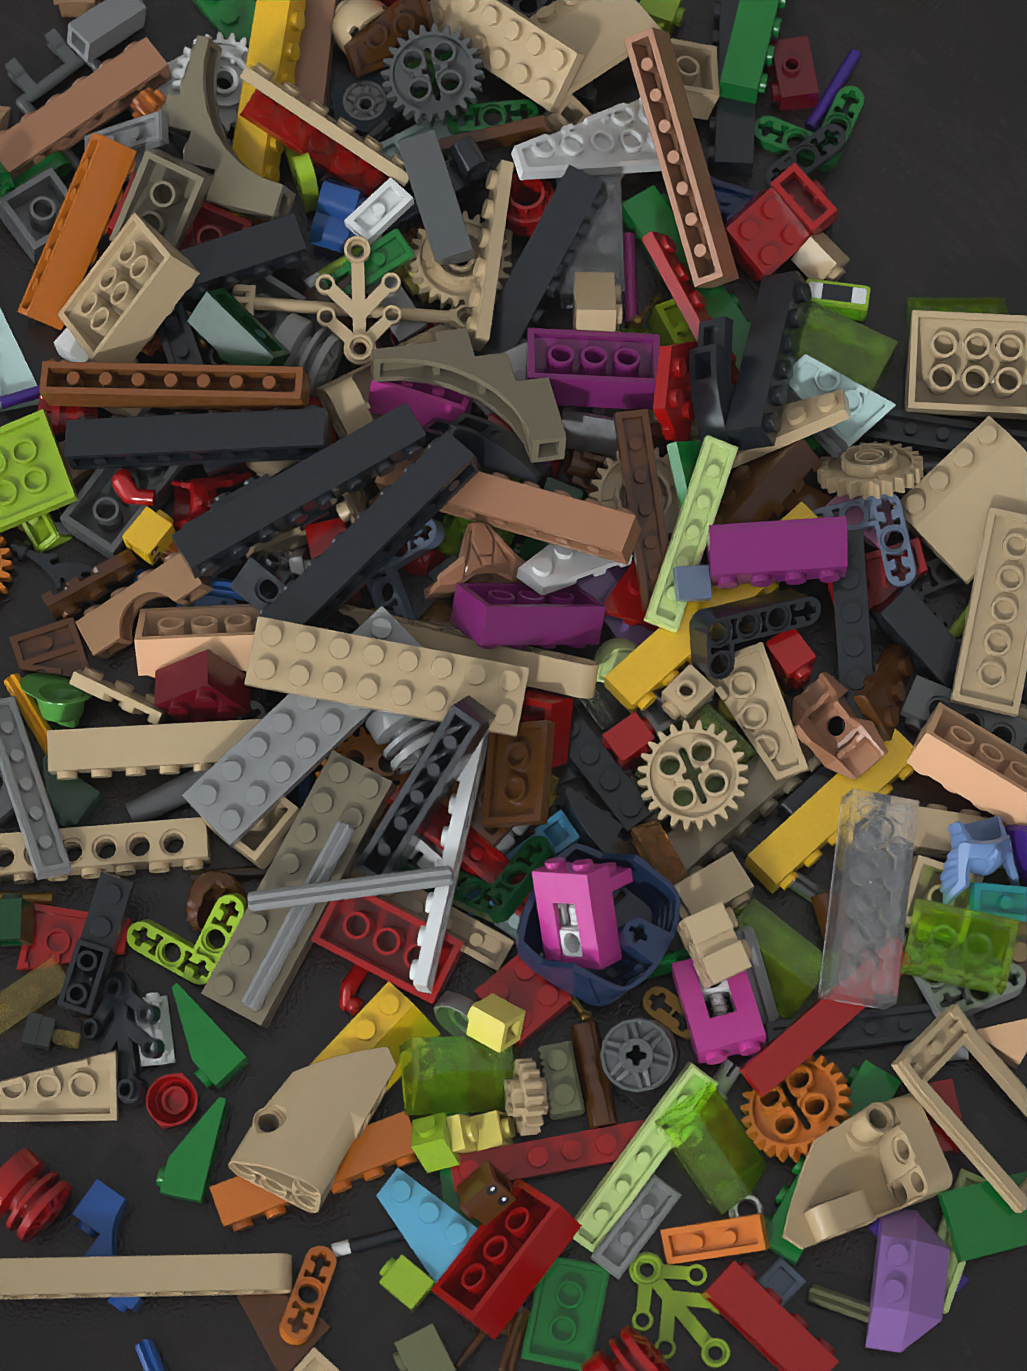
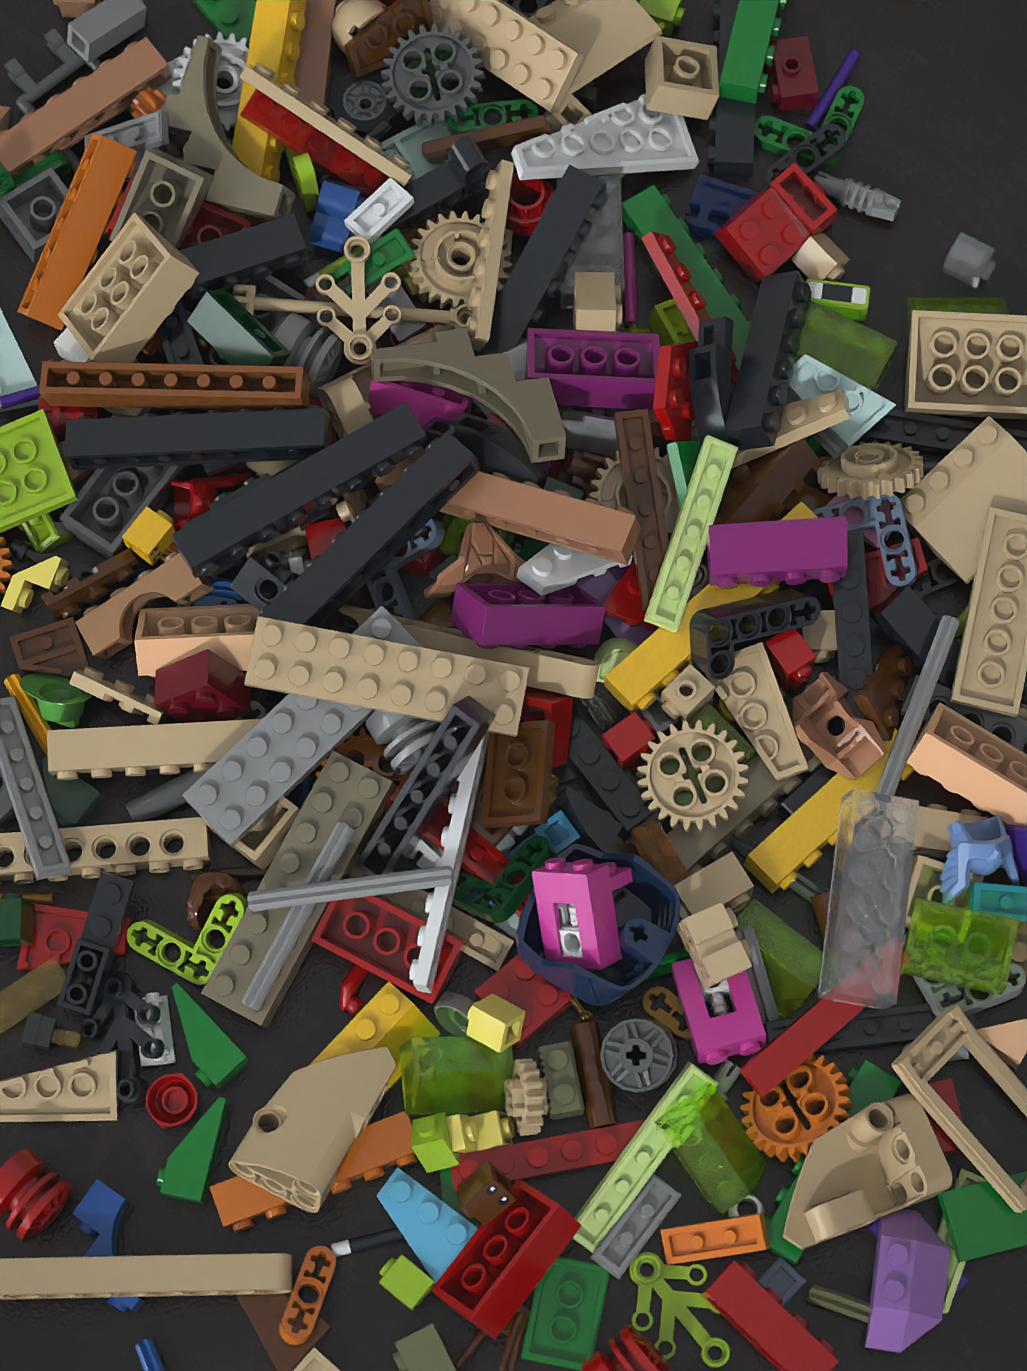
(47, 574): none -> light yellow slope
(130, 492): red arm -> none
(436, 199): dark grey brick -> none
(637, 320): pearl gold hinge -> none
(681, 158): nougat brick -> none
(692, 583): sand blue tile -> none
(821, 636): none -> tan brick
(864, 198): none -> light grey hinge
(918, 705): none -> light grey axle
(969, 260): none -> clear brick

